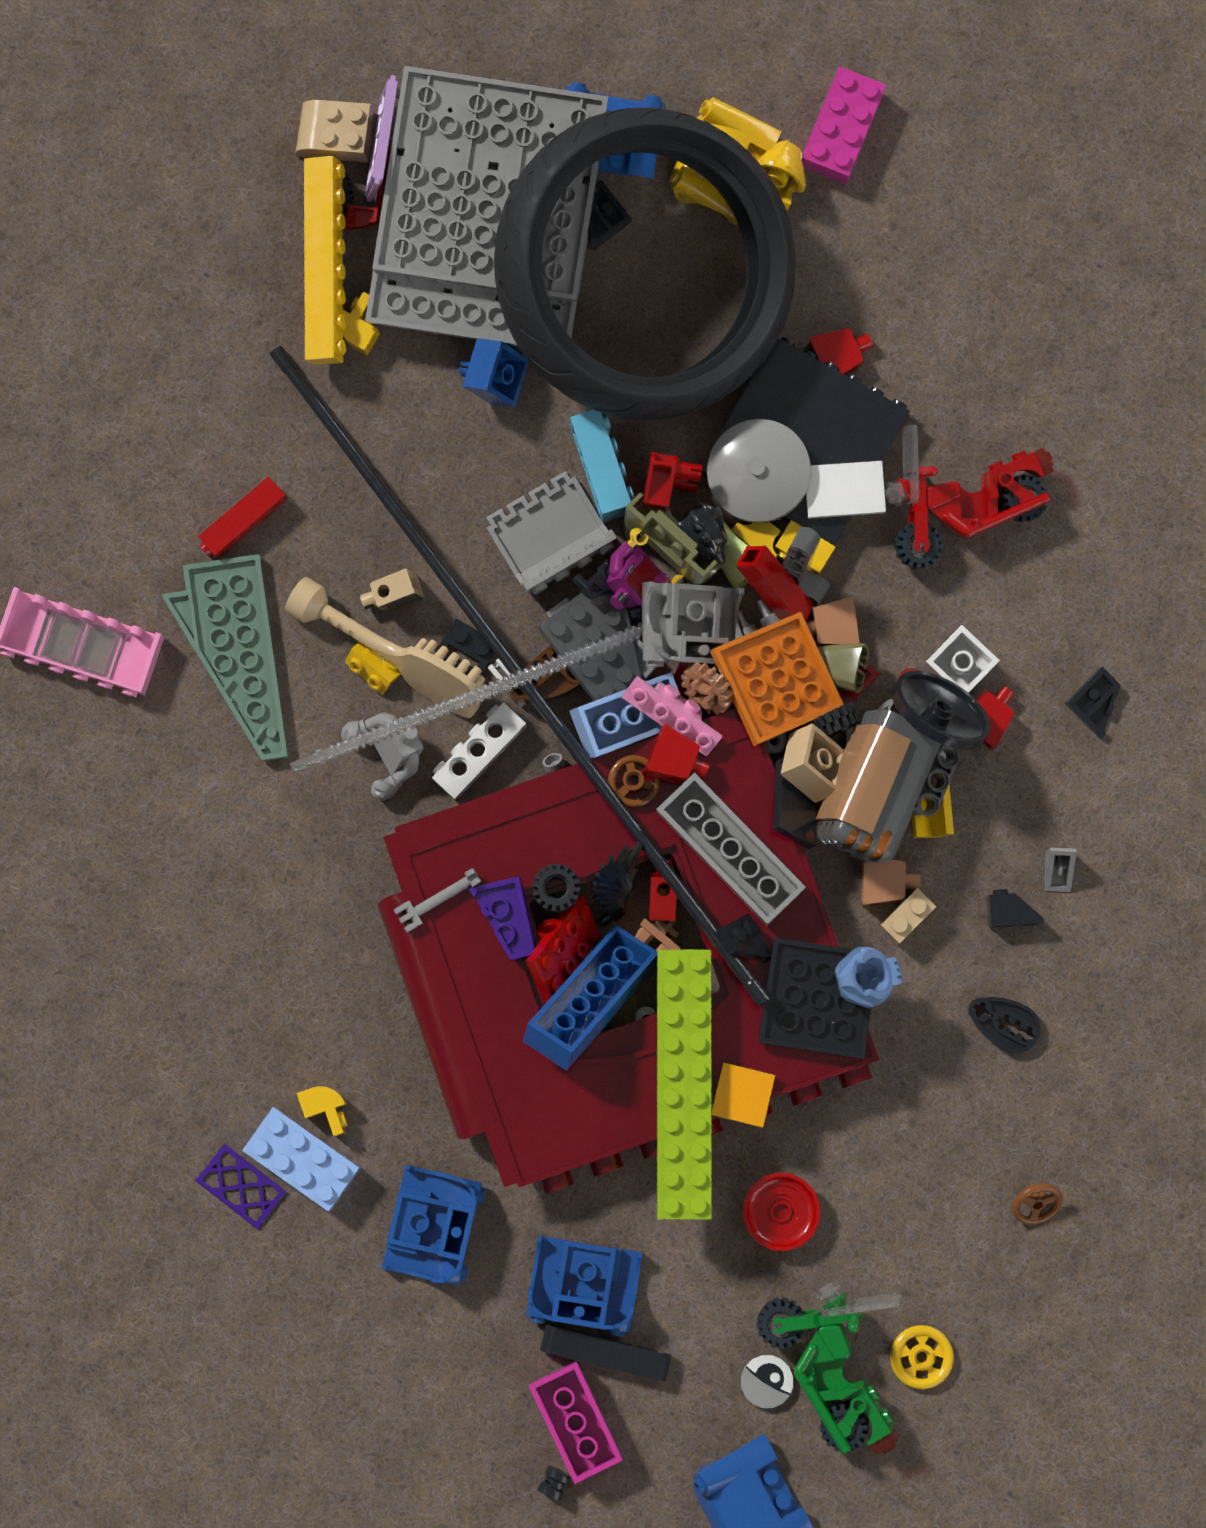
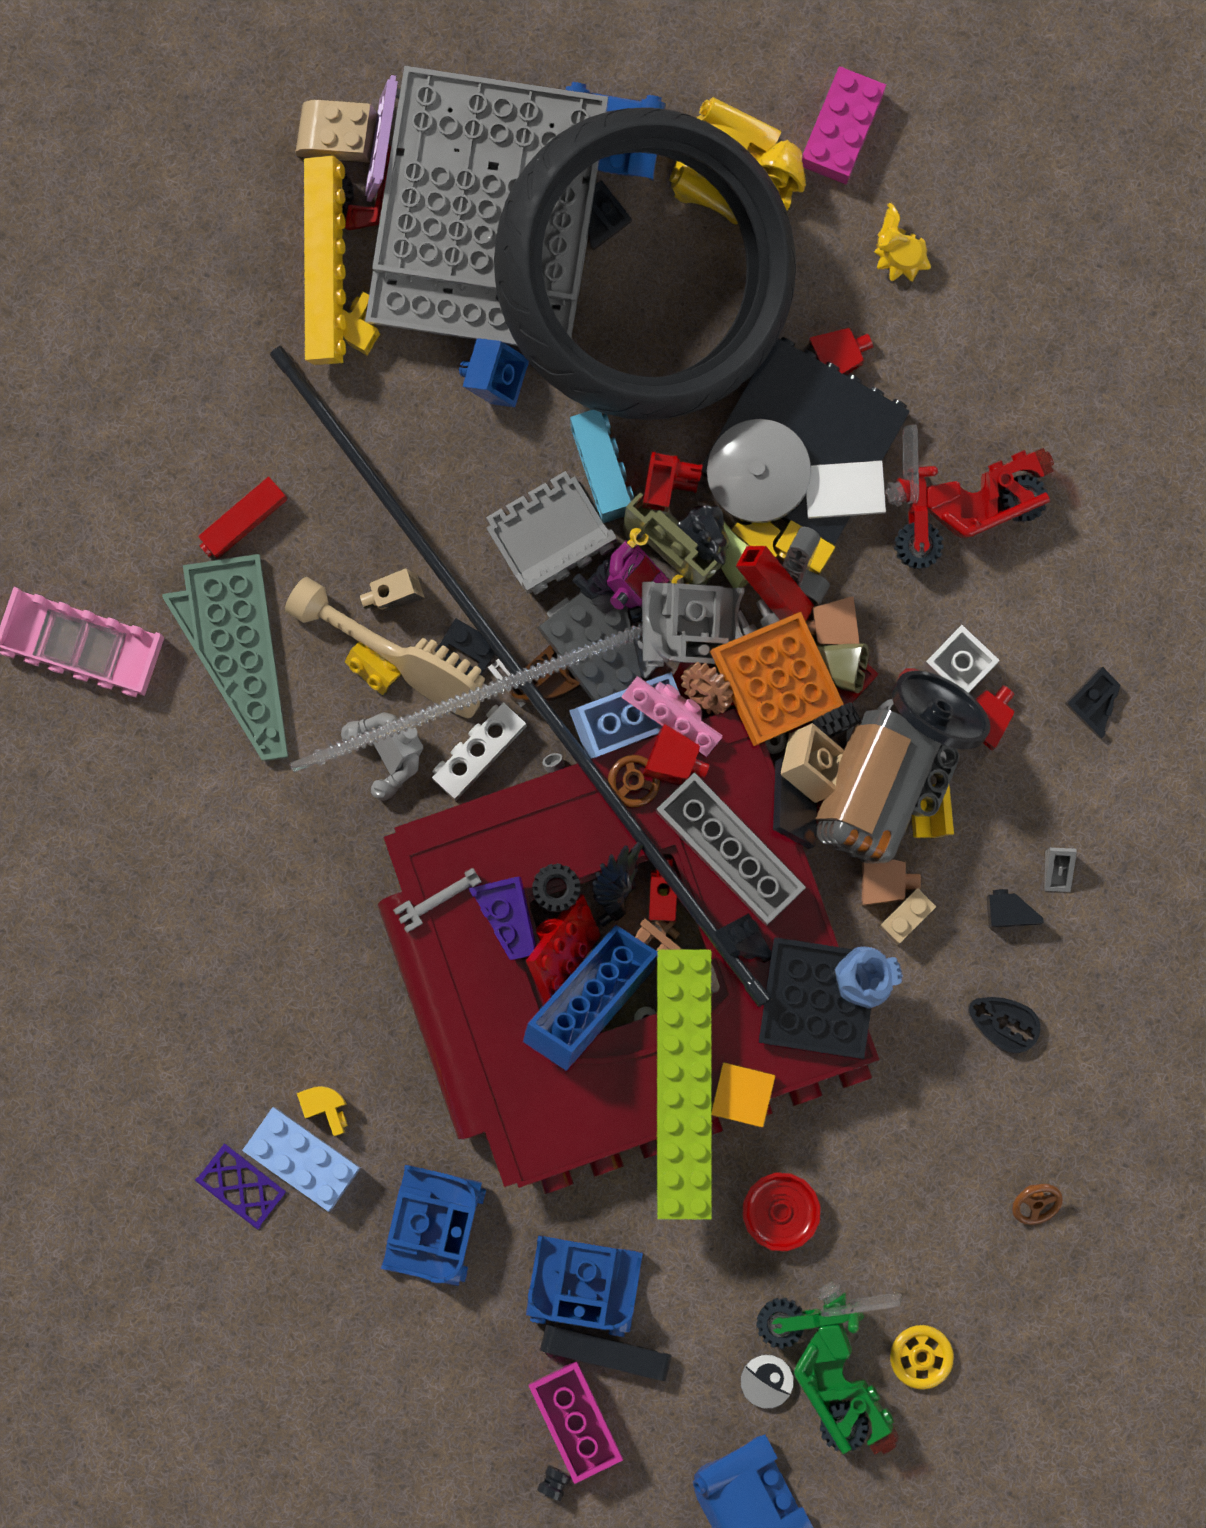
(899, 251): none -> yellow head

